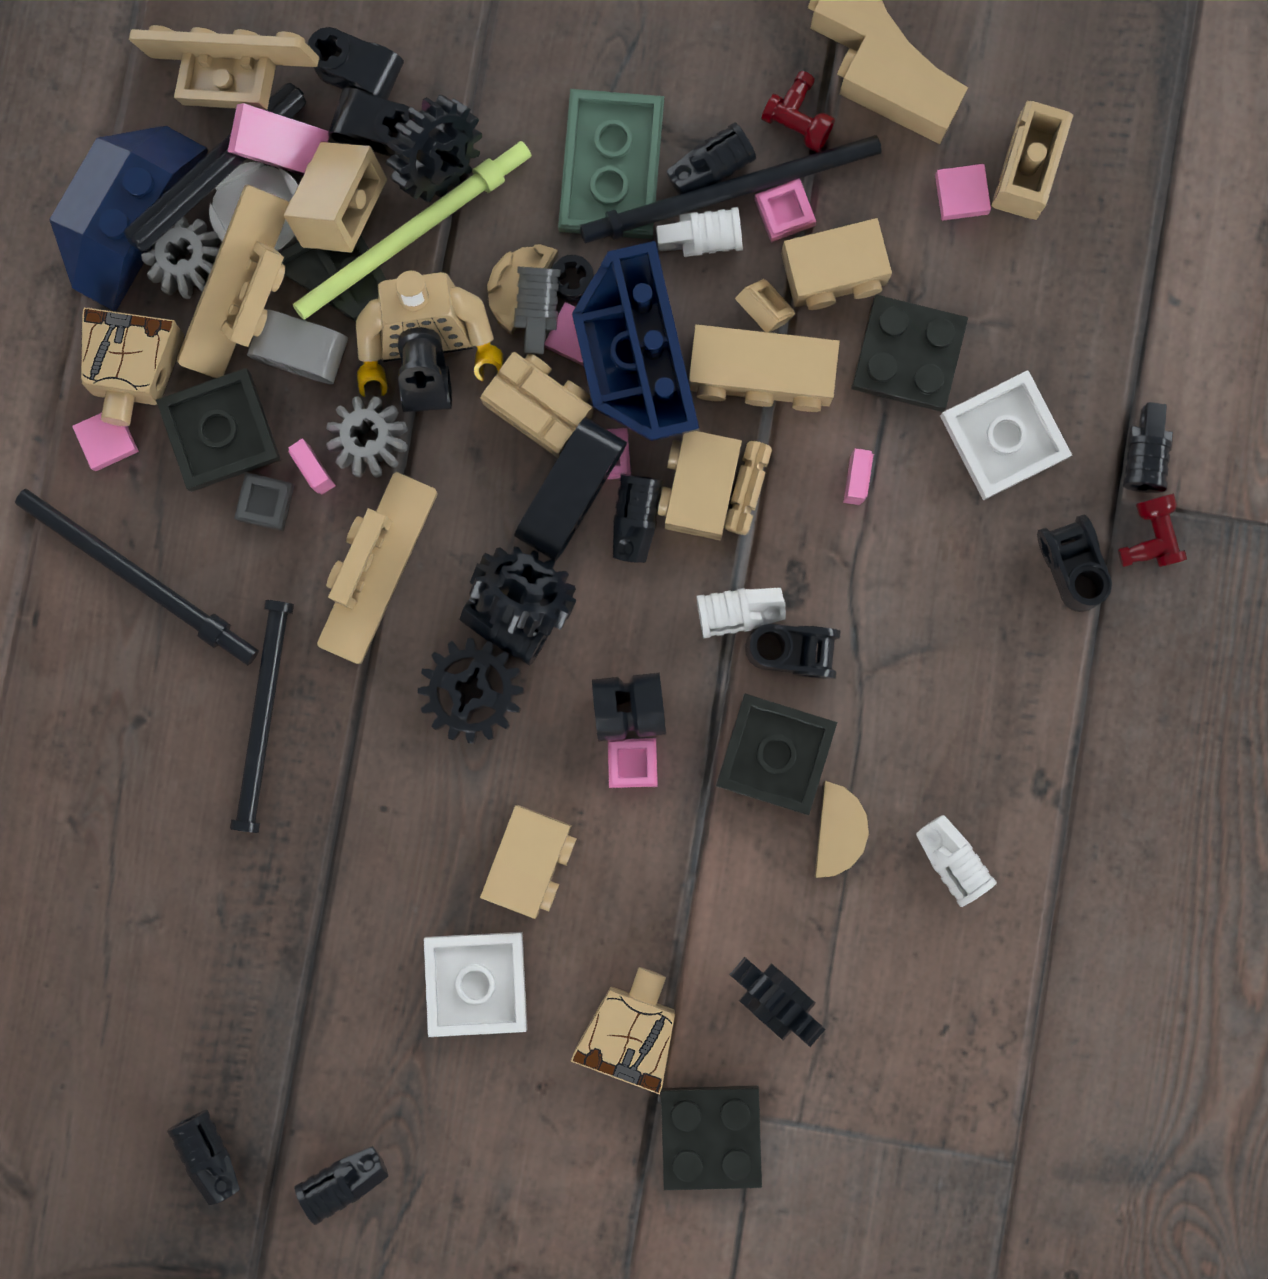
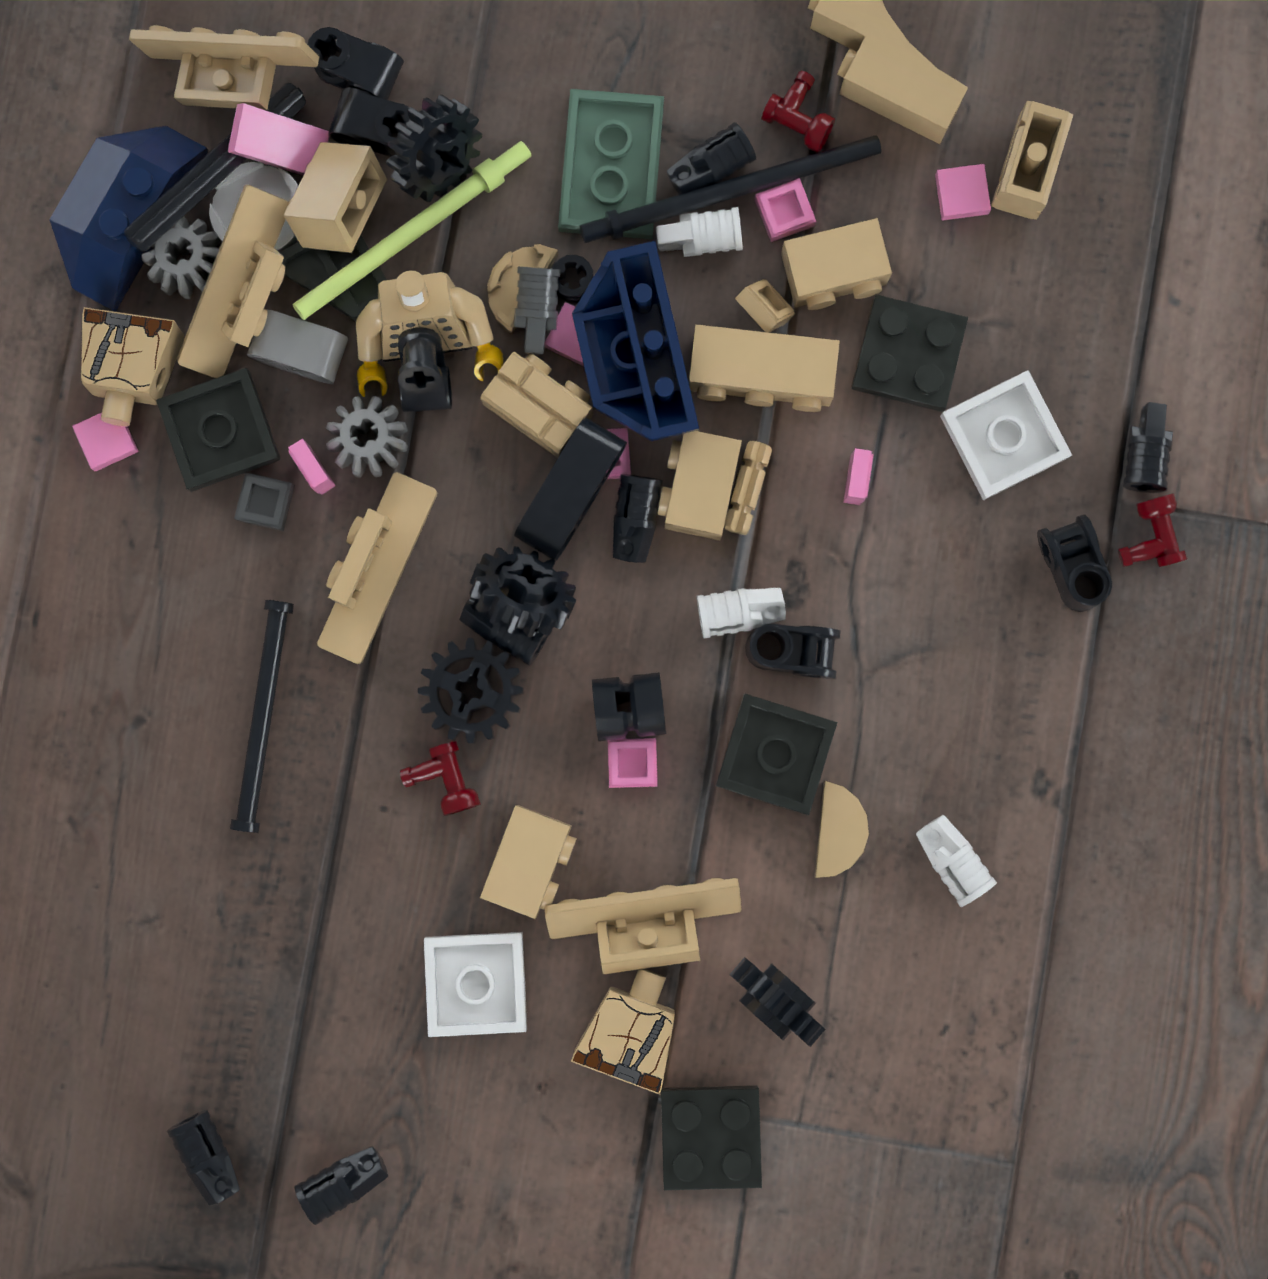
(210, 628): black bar -> none
(444, 764): none -> dark red piece
(645, 926): none -> tan bracket

